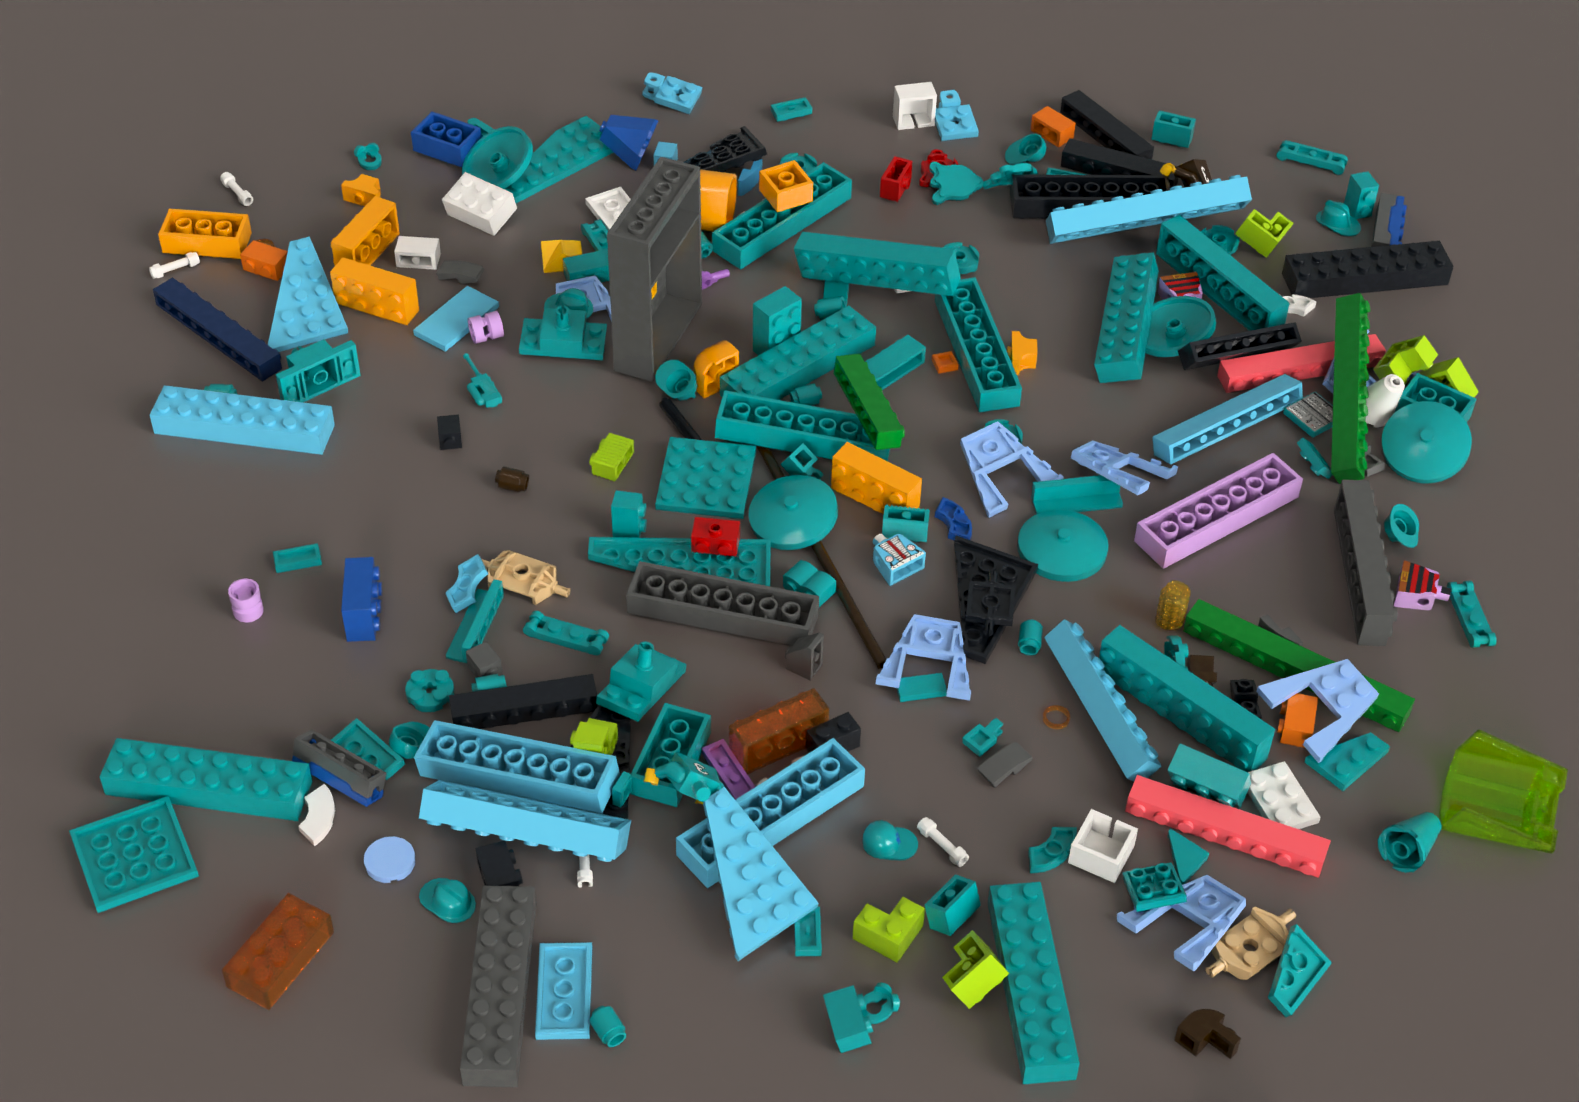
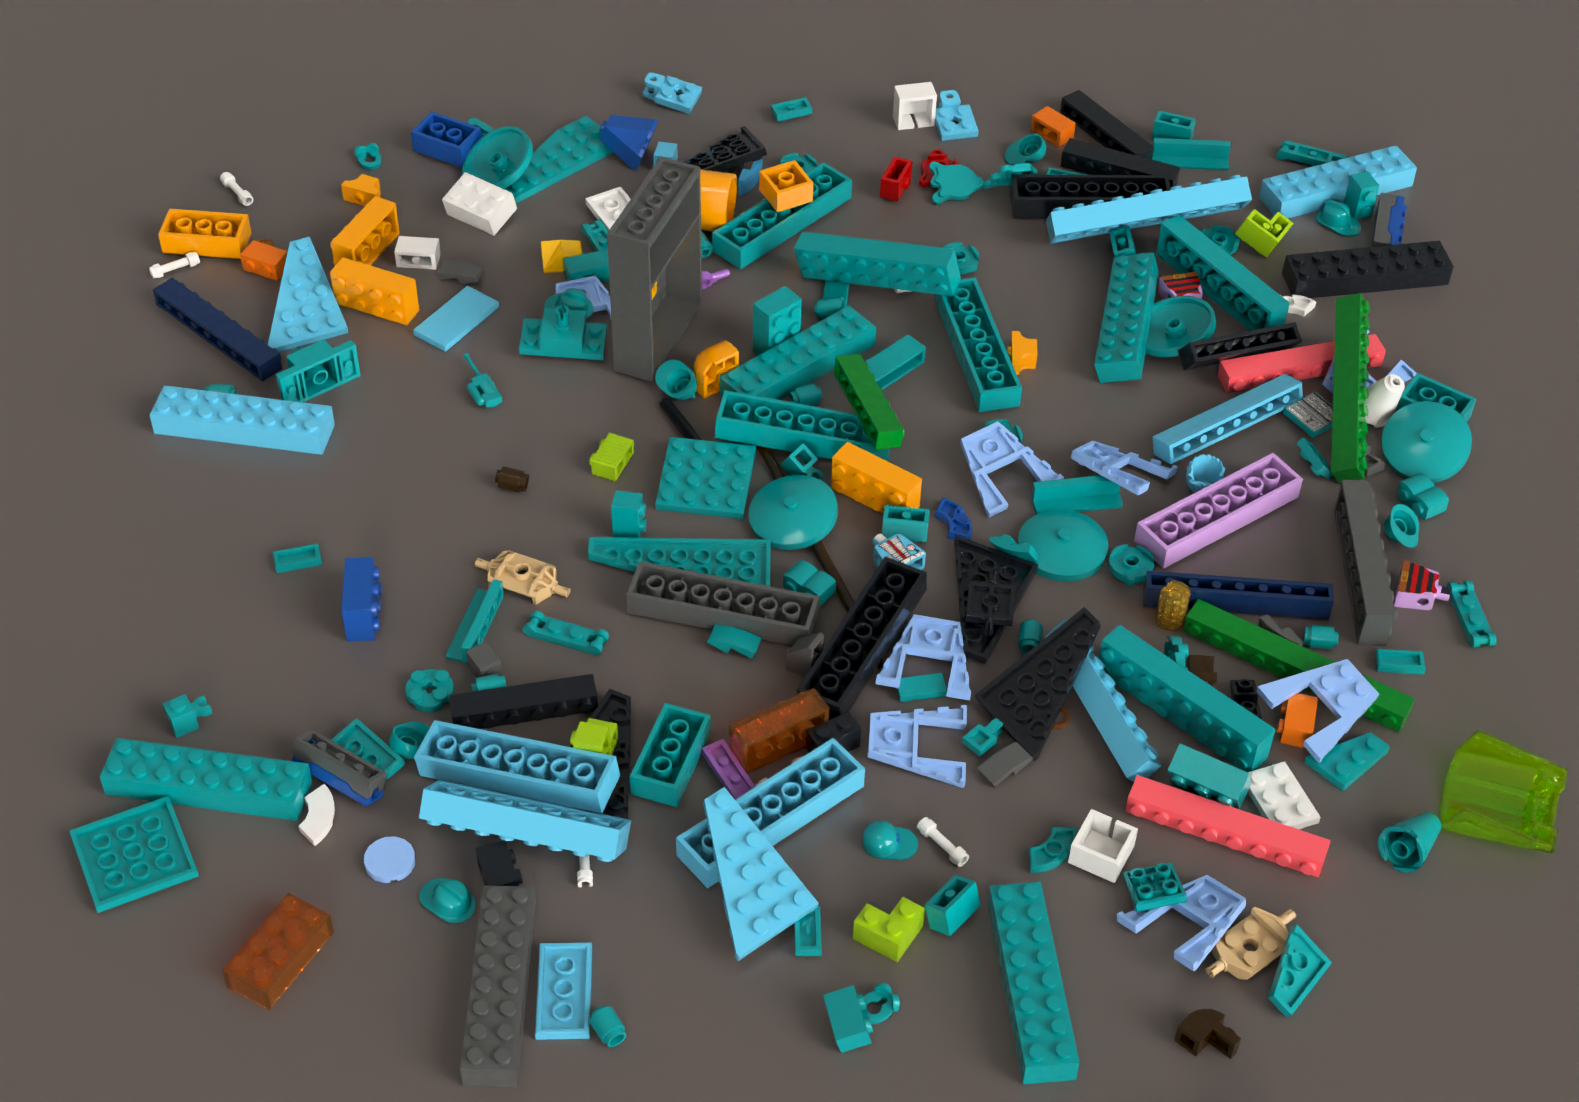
(182, 714): none -> teal brick
(245, 600): lavender wheel -> none
(449, 432): black brick -> none
(463, 591): medium azure tile -> none
(492, 324): lavender wheel -> none
(622, 789): teal tile -> none
(639, 681): teal brick -> none
(687, 776): teal torso -> none
(719, 542): red brick -> none
(729, 637): none -> teal slope
(865, 635): none -> black brick
(895, 741): none -> light blue wing
(945, 362): orange tile -> none
(976, 972): lime brick -> none
(1022, 550): none -> teal slope
(1037, 685): none -> black wing
(1122, 242): none -> teal brick
(1130, 573): none -> teal plate
(1186, 856): teal tile -> none
(1189, 172): dark brown torso -> none
(1192, 153): none -> teal panel
(1203, 472): none -> medium azure hair
(1247, 594): none -> dark blue brick
(1311, 187): none -> medium azure brick
(1320, 637): none -> teal brick
(1399, 661): none -> teal tile
(1406, 357): lime brick -> none
(1422, 496): none -> teal brick
(1453, 375): lime brick -> none

